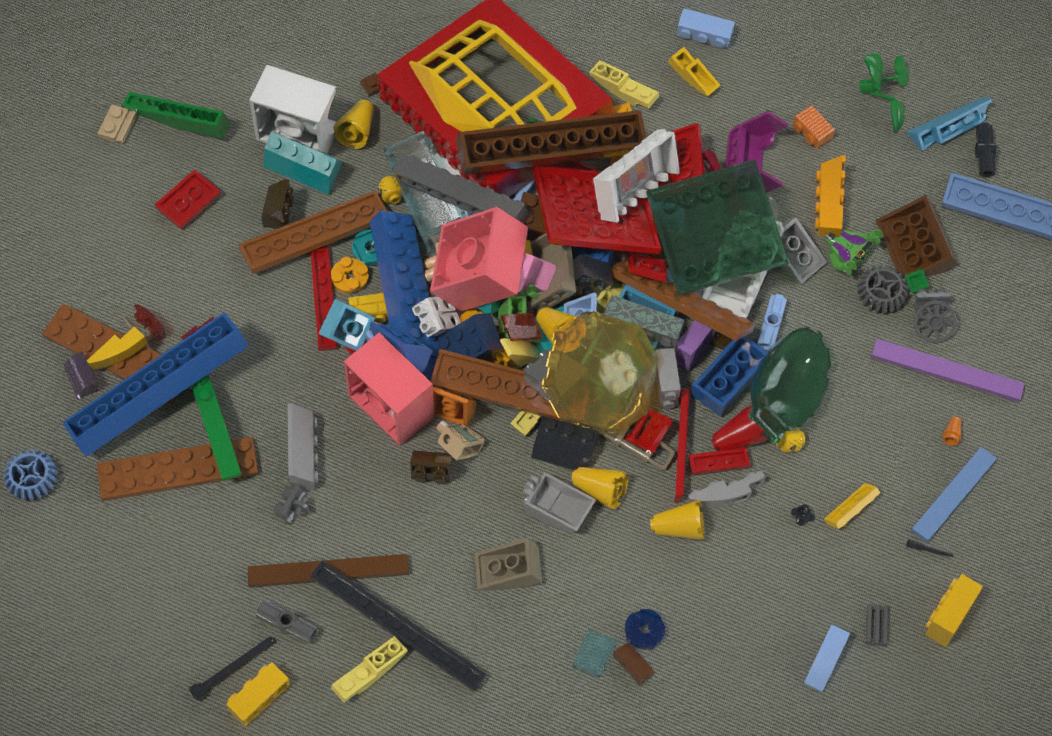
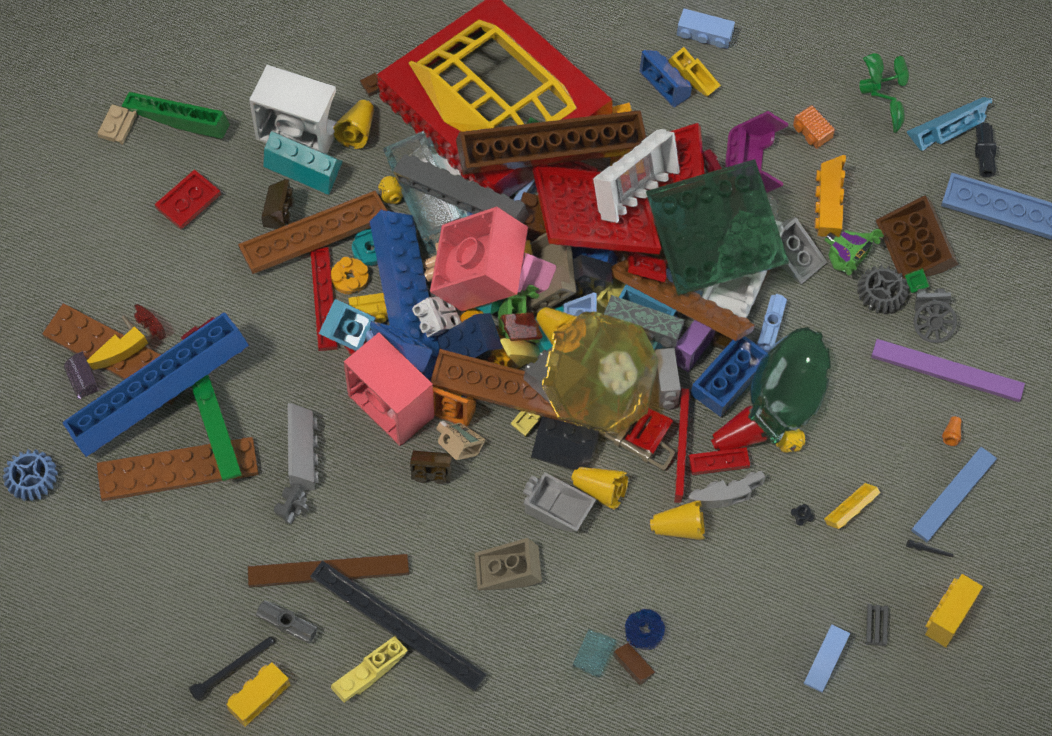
(622, 86): light yellow slope -> none
(664, 77): none -> blue slope

